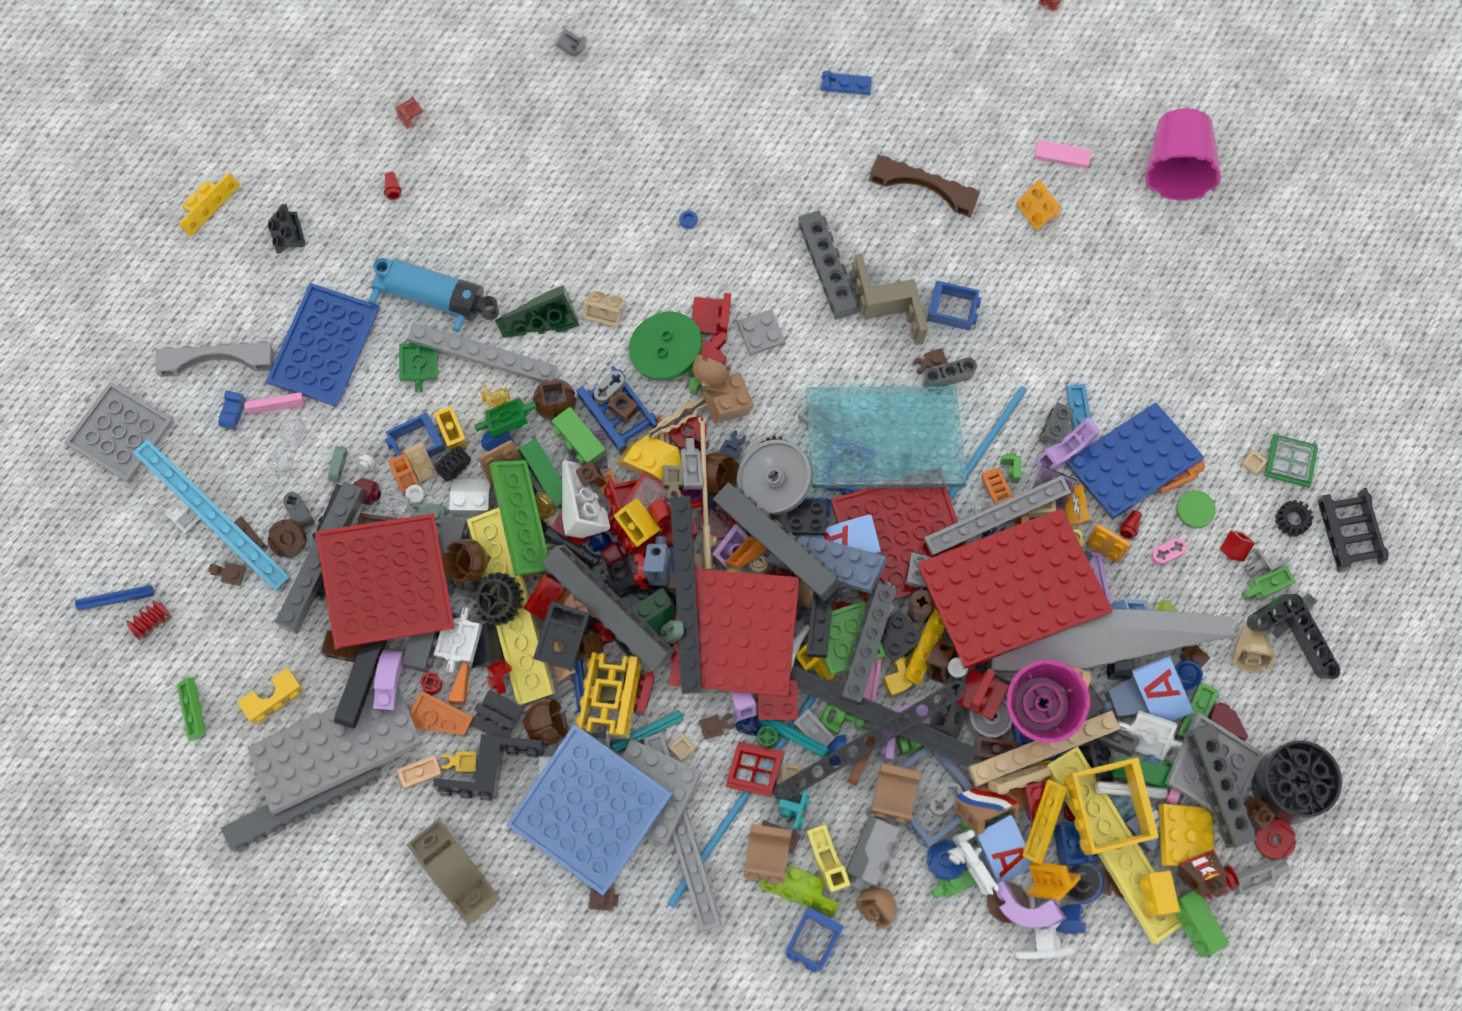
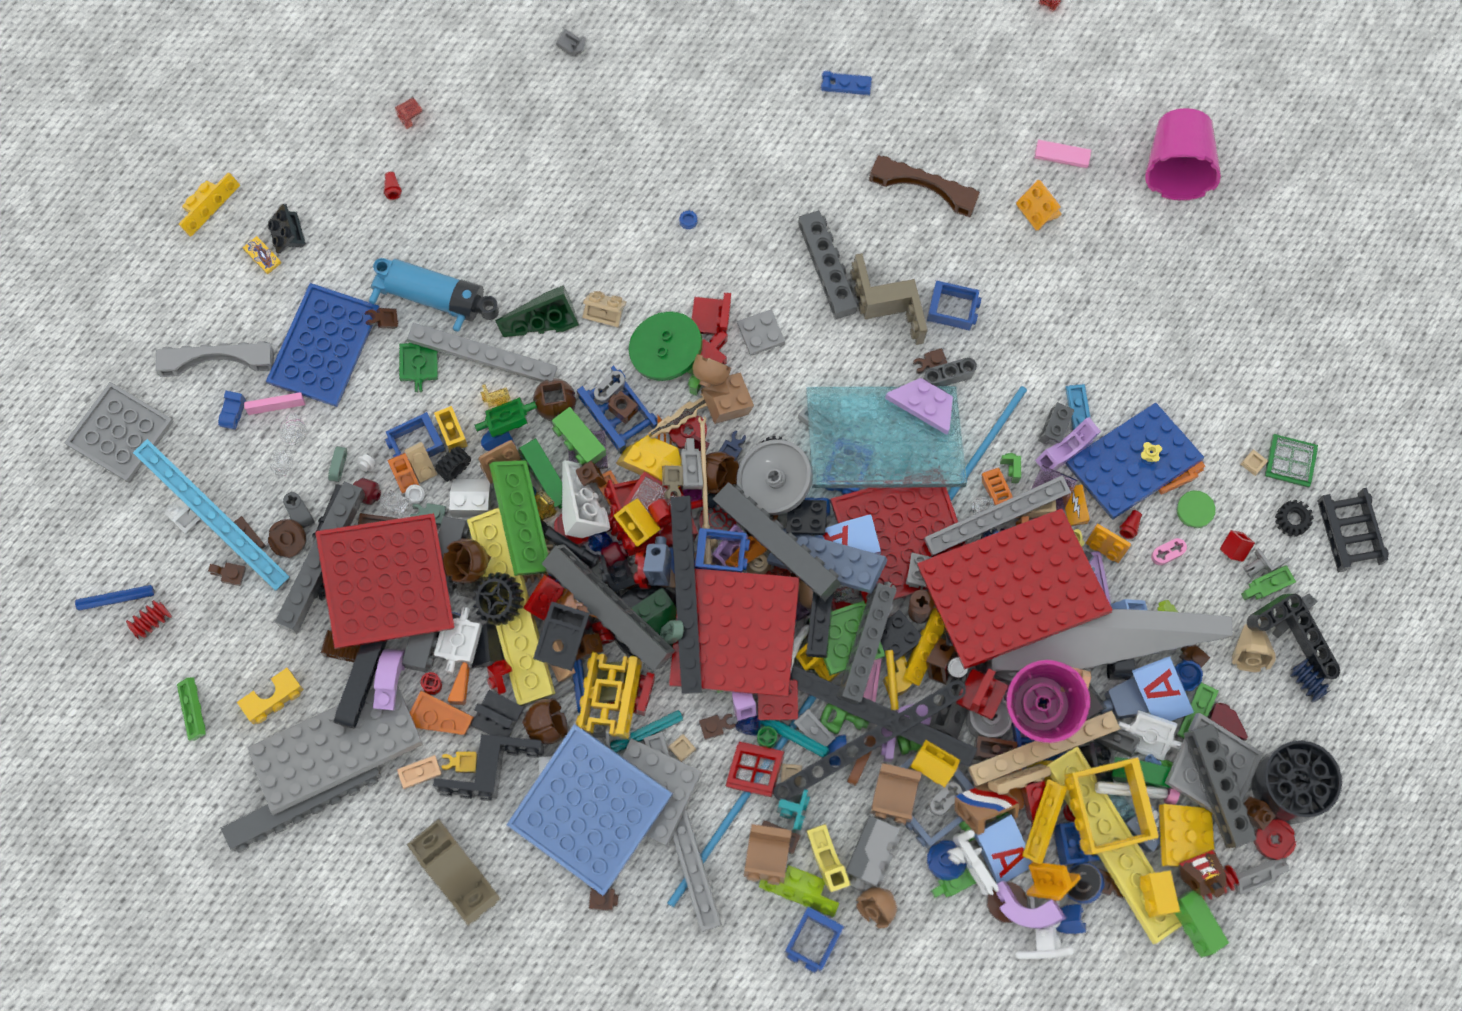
(262, 255): none -> tile
(384, 317): none -> reddish brown plate
(721, 535): none -> blue window
(892, 680): none -> yellow bar
(924, 402): none -> lavender wing
(935, 763): none -> yellow brick
(1151, 457): none -> light yellow plate
(1309, 680): none -> dark blue piece

